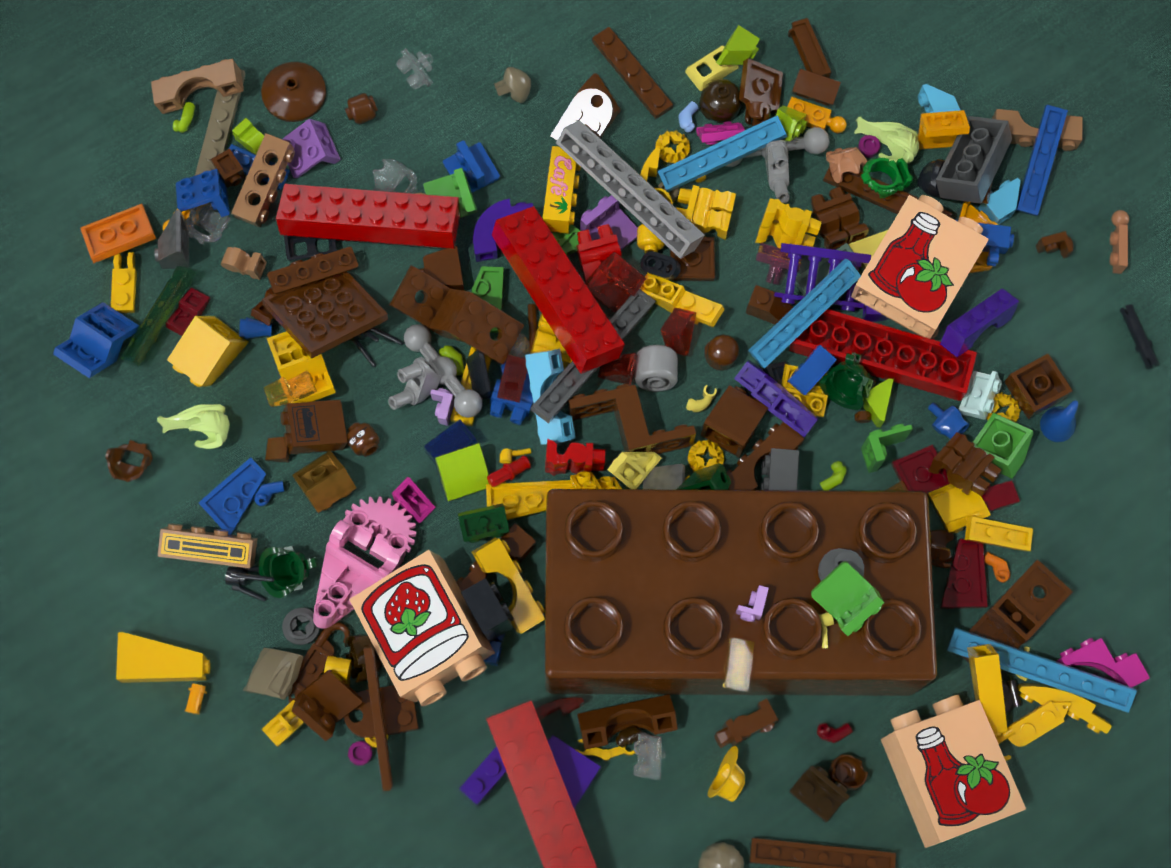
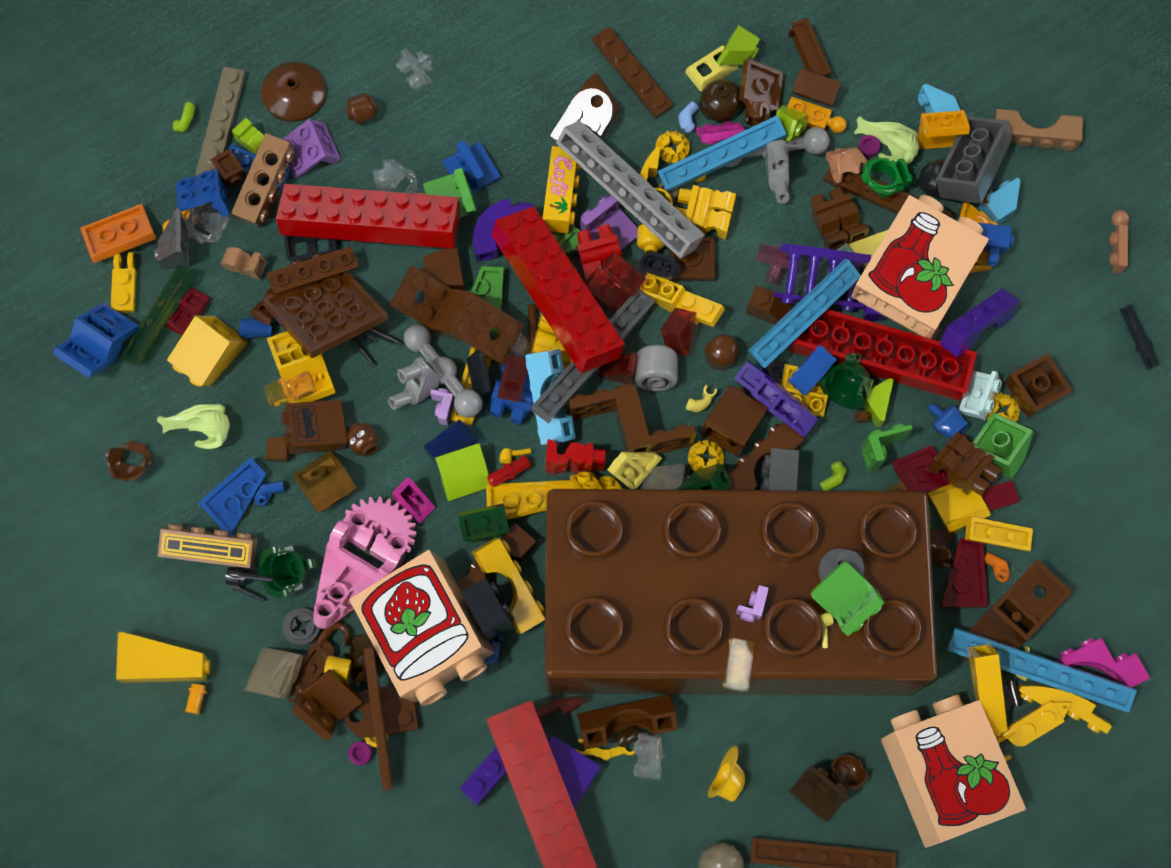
(172, 91): medium nougat arch -> none
(282, 725): yellow hips -> none
(453, 354): lime arm -> none
(515, 82): dark tan piece -> none
(745, 726): reddish brown hips -> none
(787, 225): yellow hips -> none
(831, 734): dark red arm -> none
(1041, 160): blue plate -> none
(1054, 242): reddish brown bracket -> none
(1059, 422): blue hat -> none

